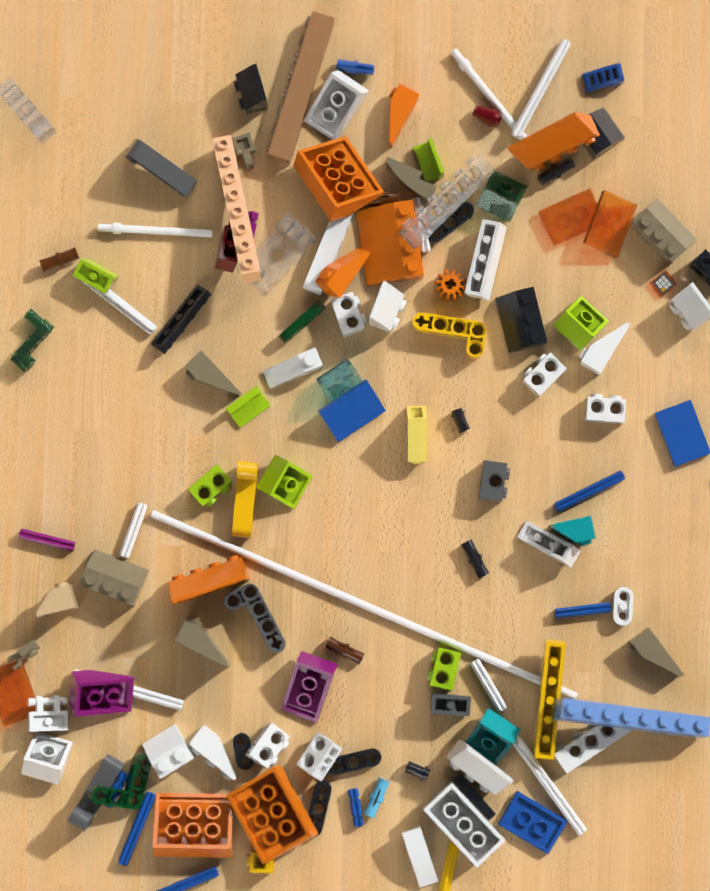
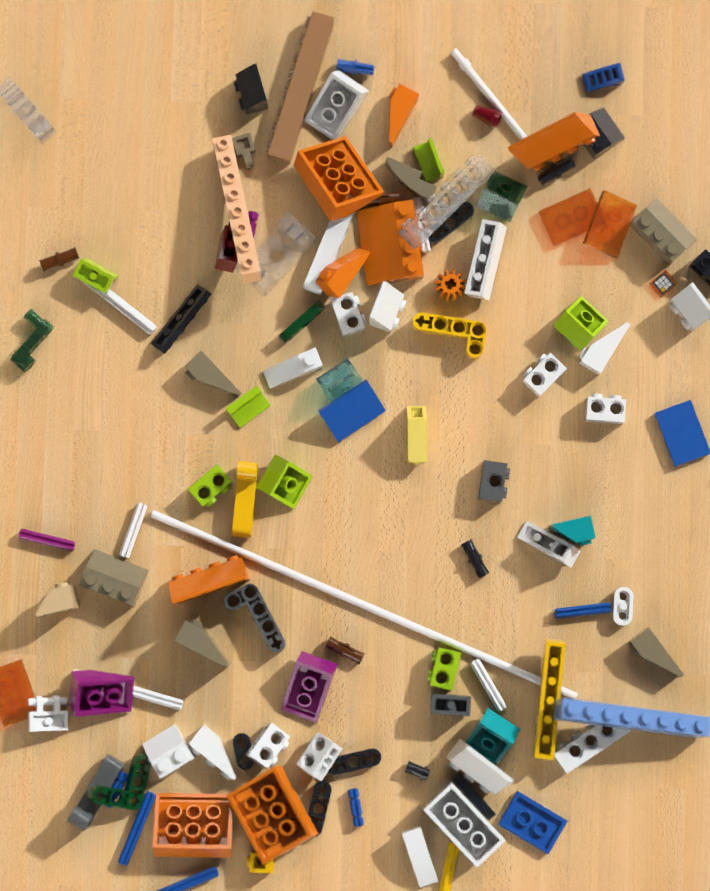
(27, 651): dark tan plate -> none
(46, 758): white slope -> none
(118, 228): white bar -> none
(160, 167): dark grey beam -> none
(382, 785): medium azure pin -> none
(460, 420): black pin -> none
(521, 320): black slope -> none
(540, 88): white axle -> none
(549, 786): white axle -> none
(589, 491): blue axle -> none

